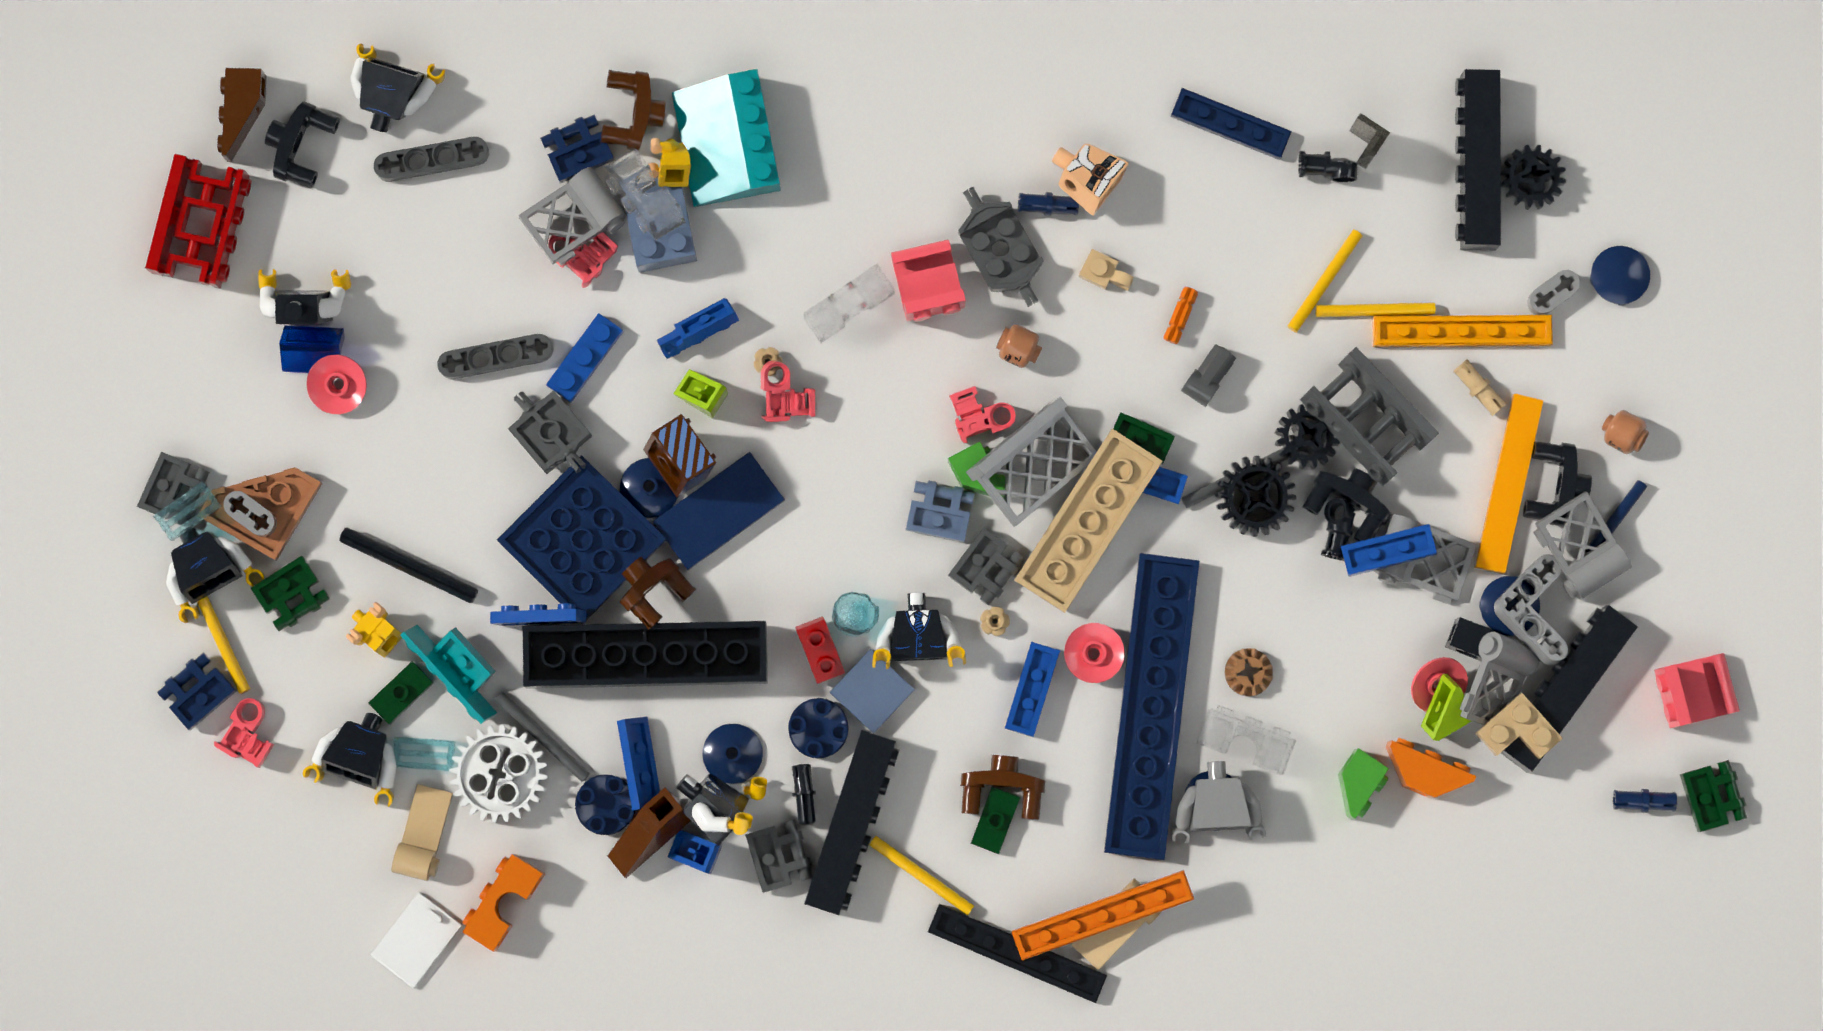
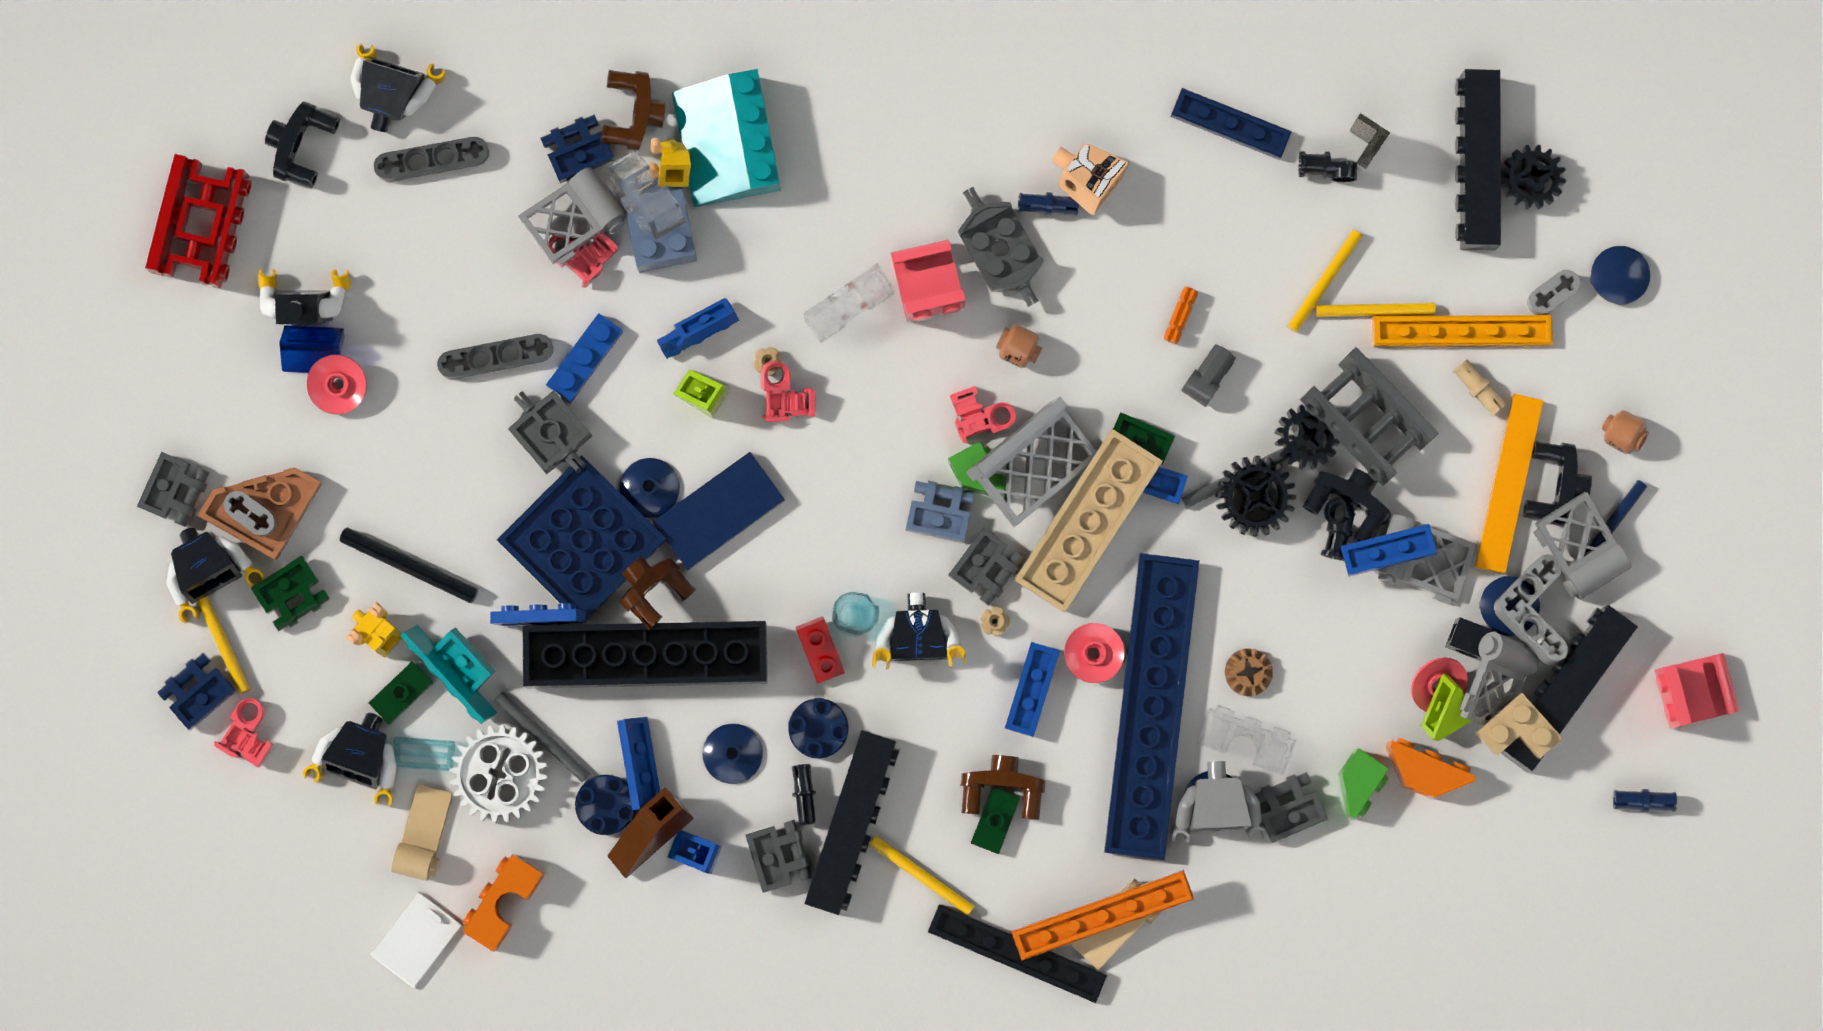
(165, 525): clear light blue tile -> none
(243, 101): reddish brown slope -> none
(679, 455): reddish brown container -> none
(720, 806): torso -> none
(872, 692): sand blue tile -> none
(1102, 269): tan plate -> none
(1293, 816): none -> dark grey plate
(1705, 799): dark green plate -> none

